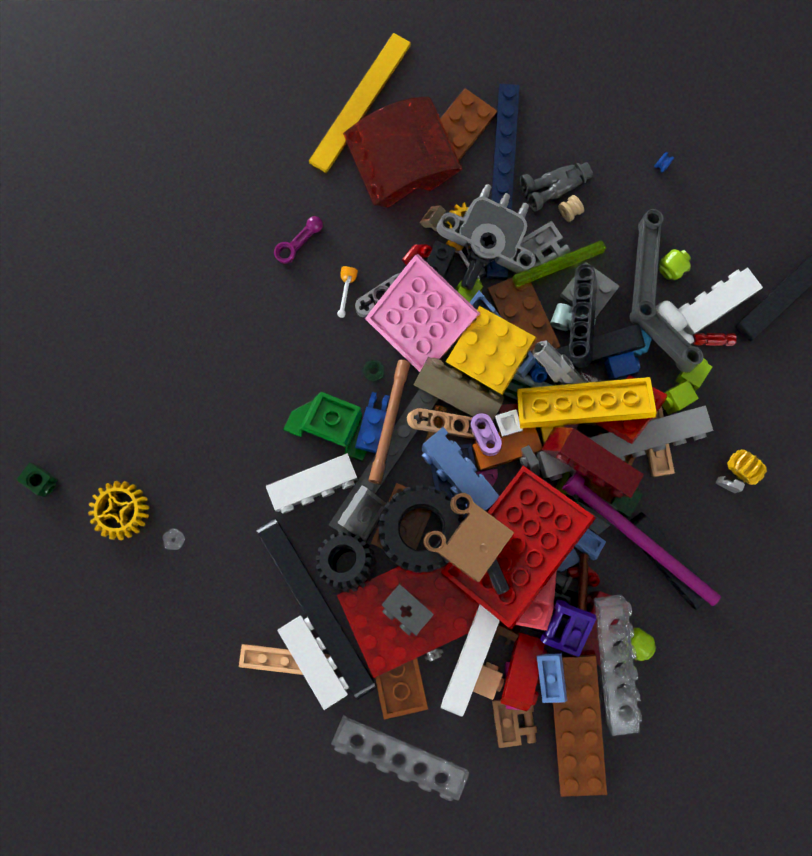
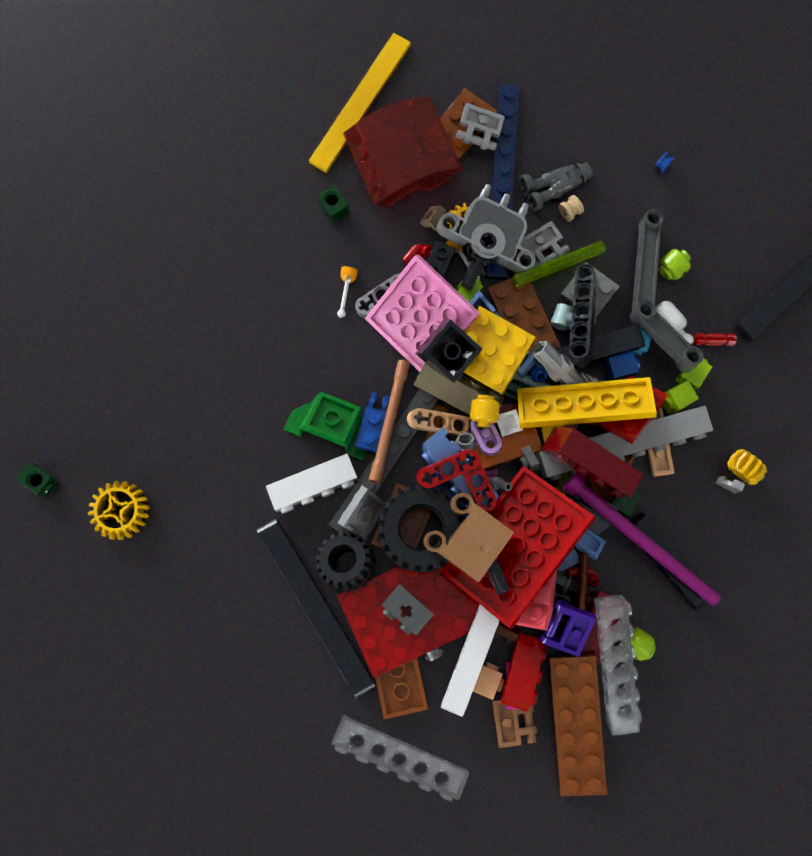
(179, 539): clear plate -> none
(269, 659): light nougat tile -> none
(313, 225): magenta piece -> none
(313, 662): white brick -> none
(336, 211): none -> dark green brick
(373, 364): clear green plate -> none
(448, 350): none -> black slope
(466, 441): none -> light grey plate
(468, 472): none -> red beam
(482, 121): none -> light grey plate
(484, 410): none -> yellow head
(499, 484): none -> flat silver bar
(552, 678): medium blue plate -> none
(719, 301): white brick -> none

